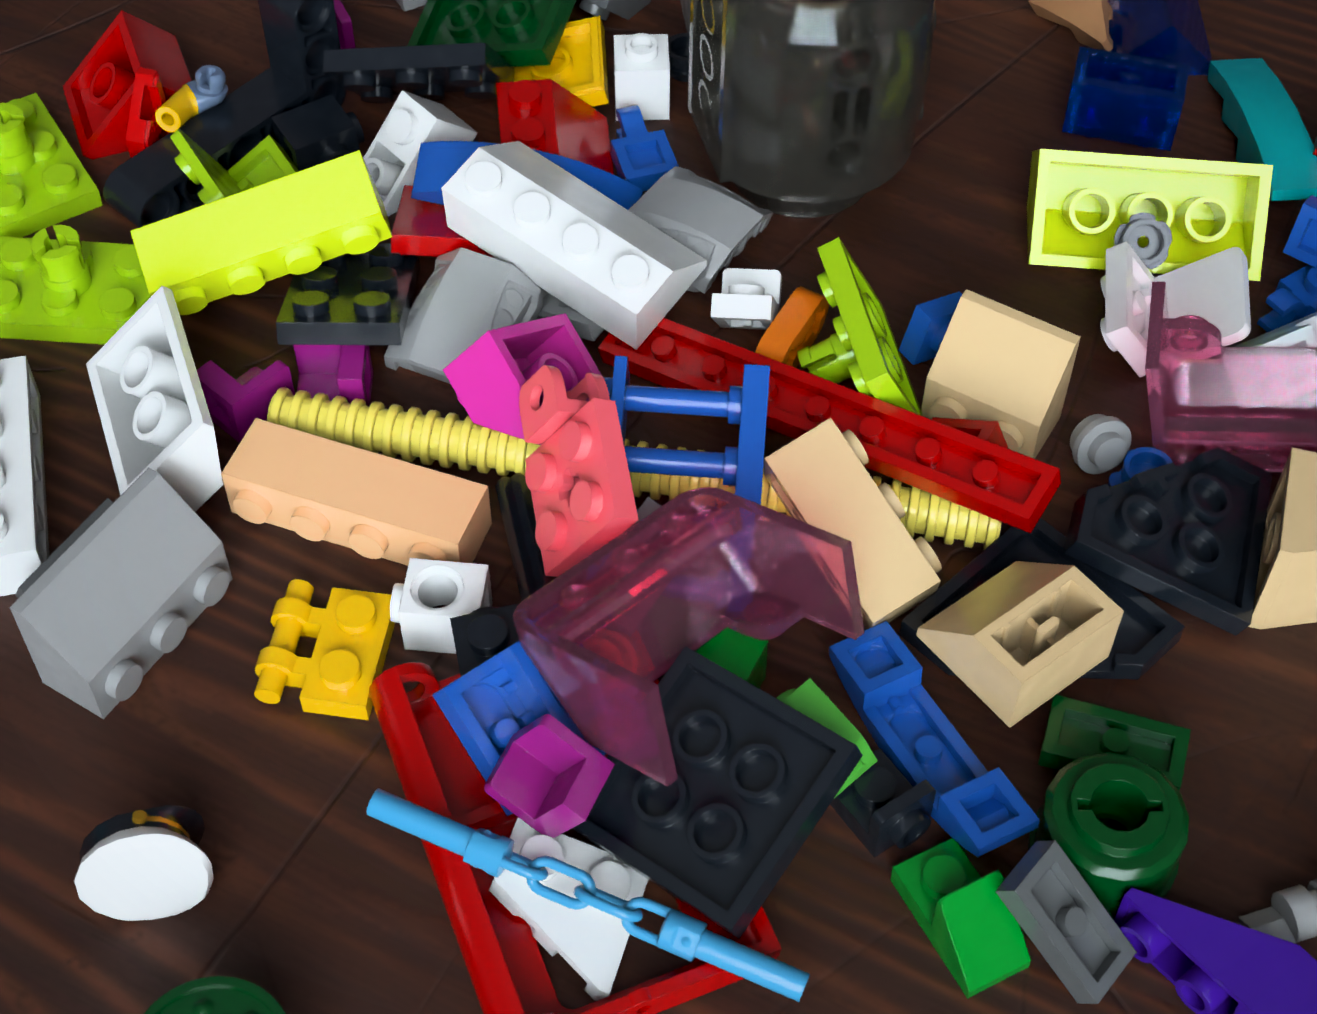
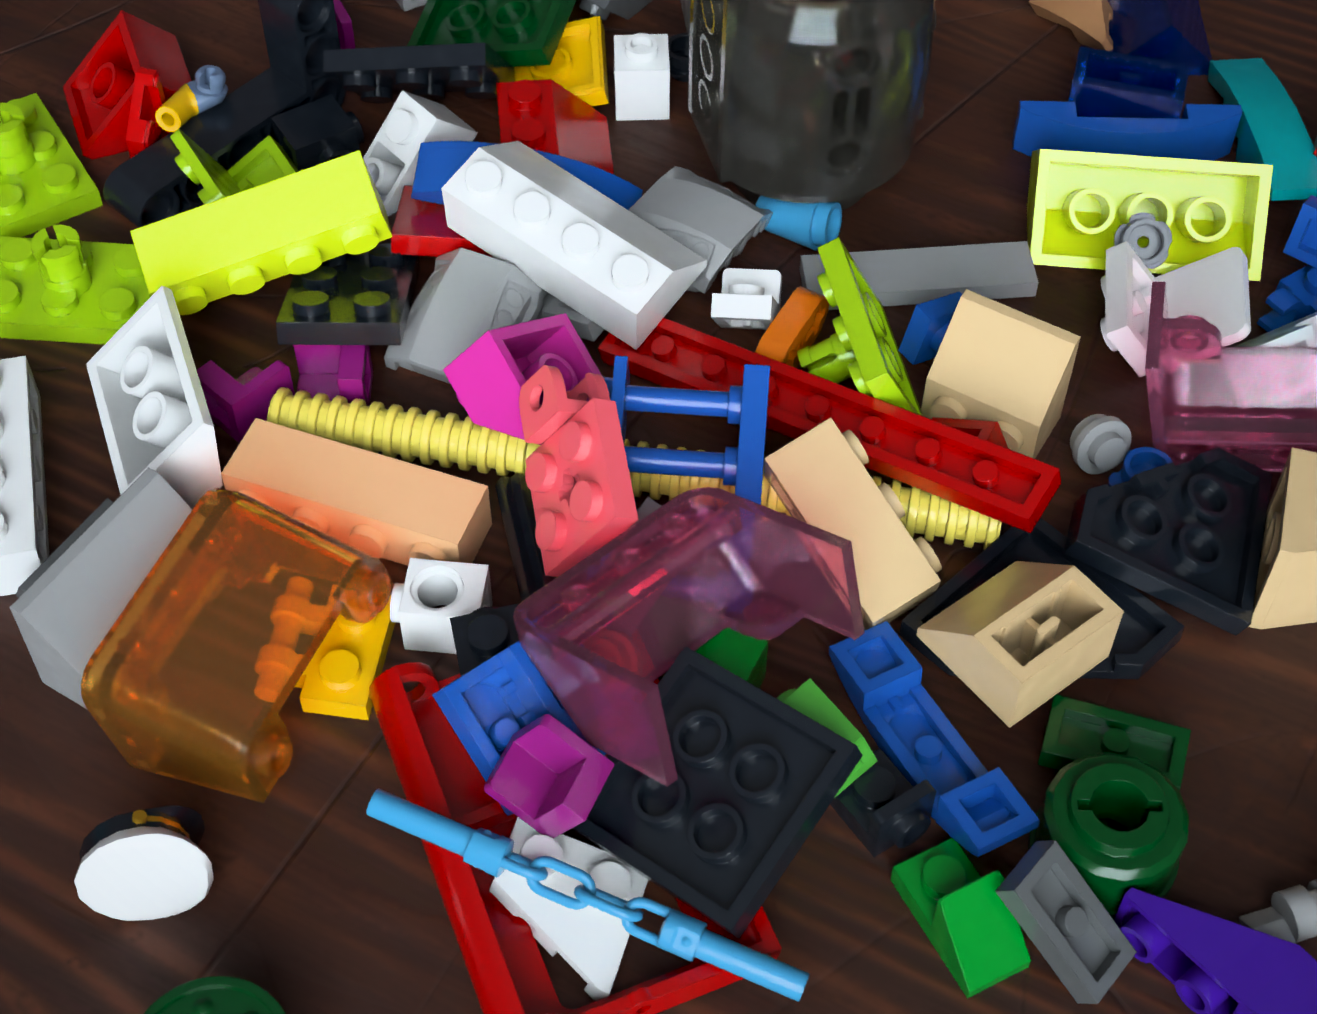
(220, 641): none -> clear orange windscreen
(639, 154): blue plate -> none
(803, 222): none -> dark azure cone
(933, 272): none -> light grey tile
(1200, 134): none -> blue slope

